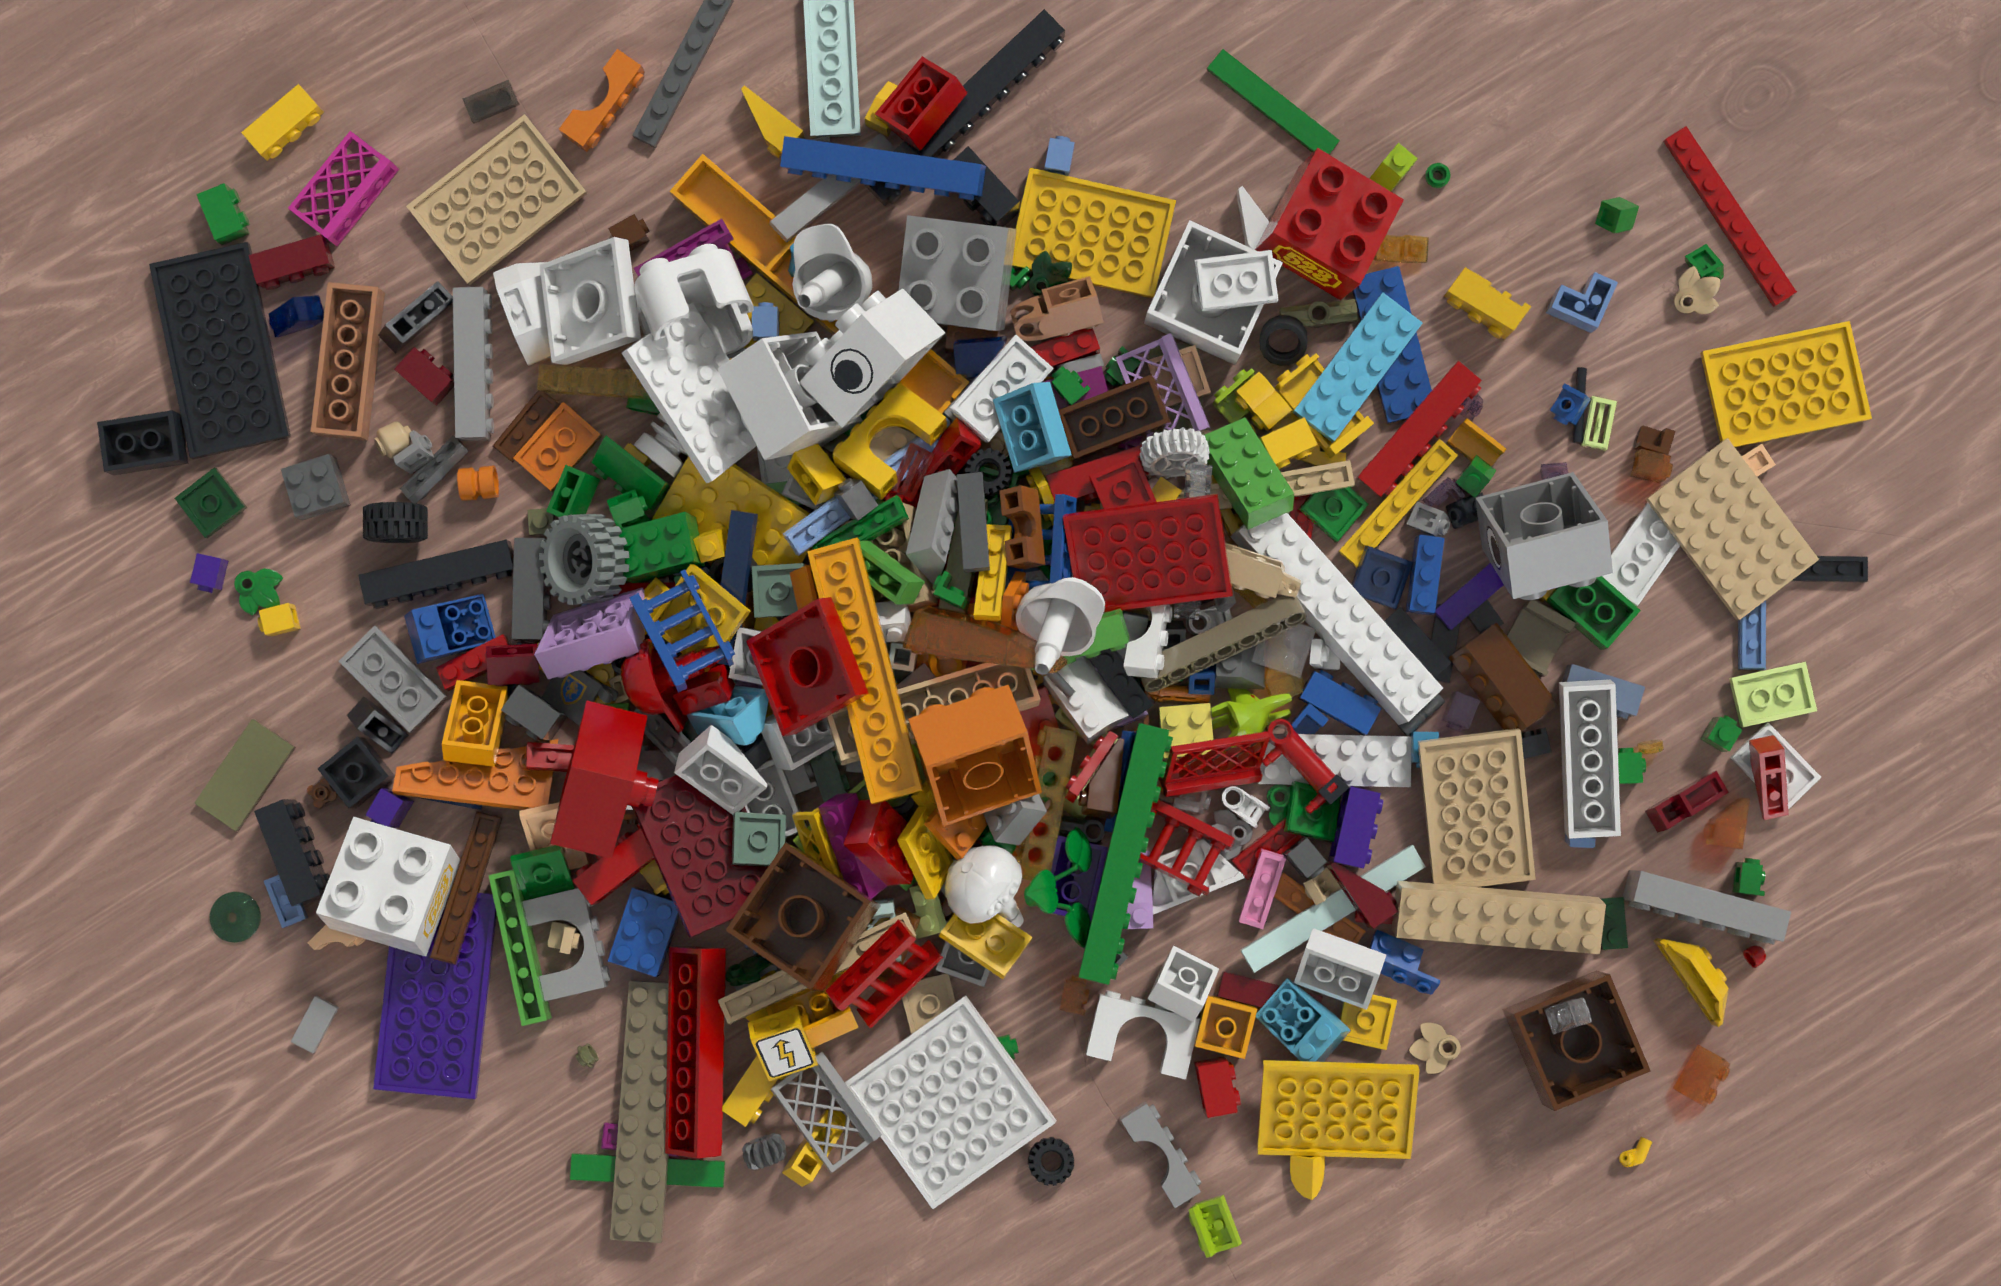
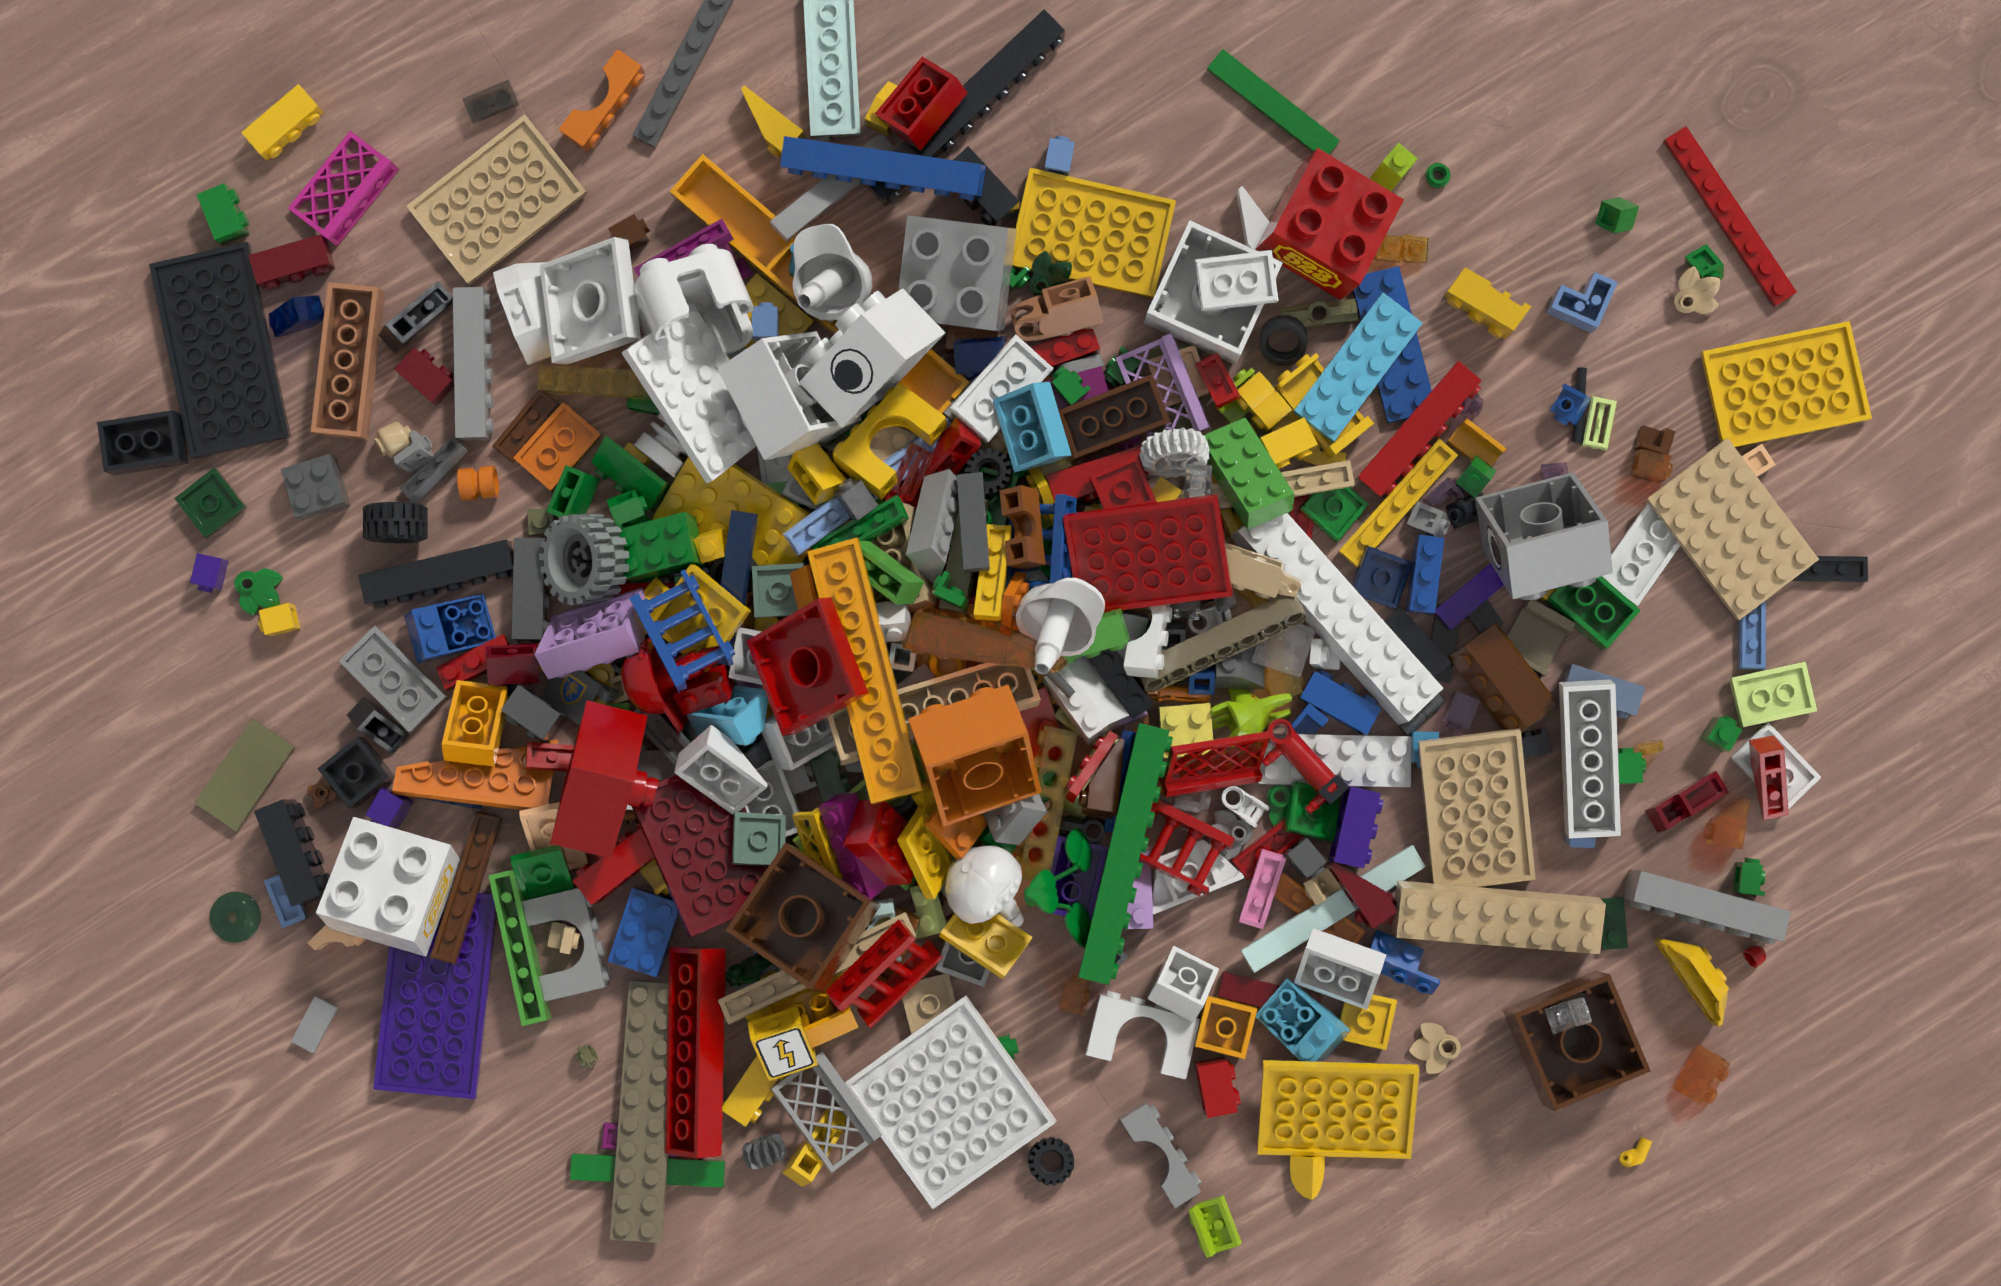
(1217, 380): none -> red plate

